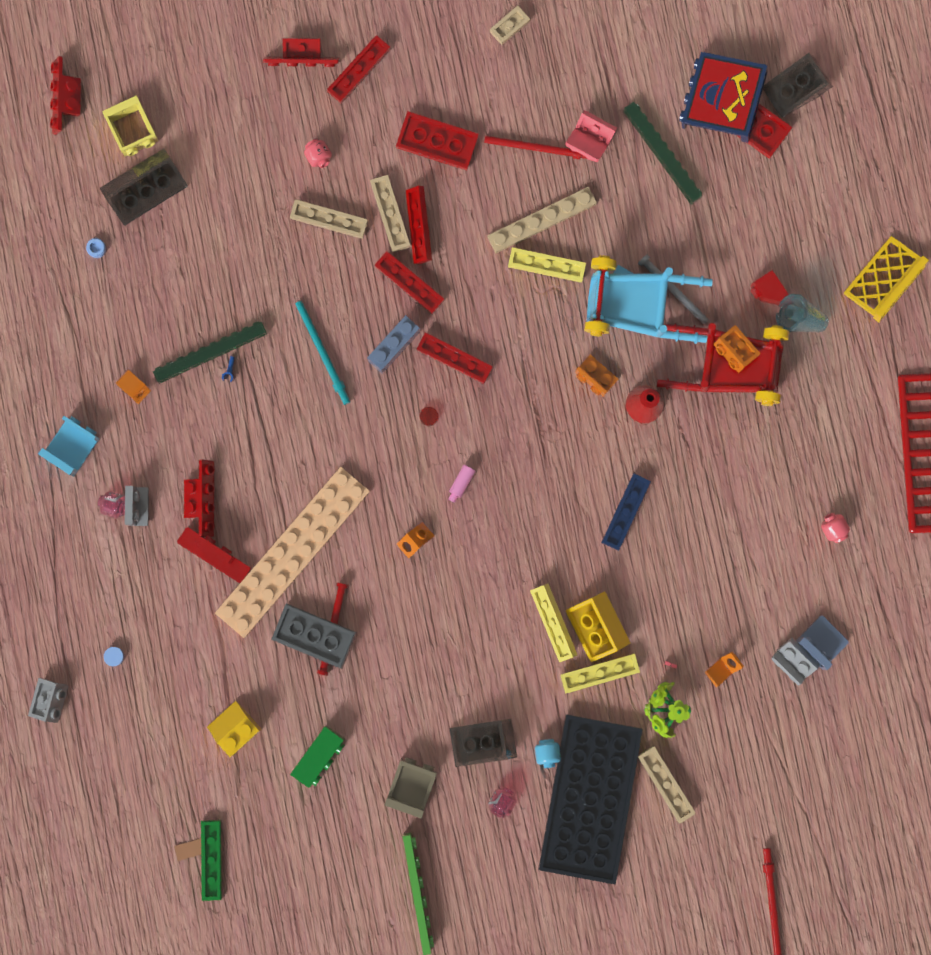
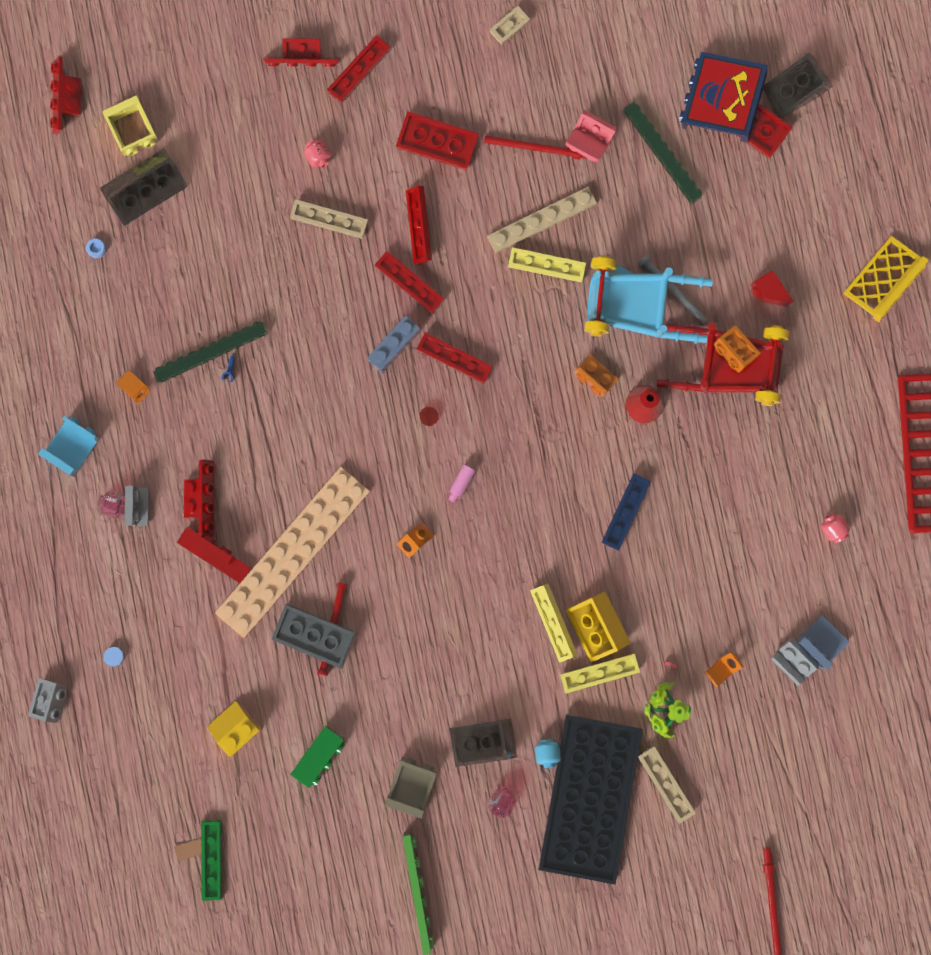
(338, 385): teal bar -> none
(390, 213): tan plate -> none
(800, 315): clear light blue cone -> none

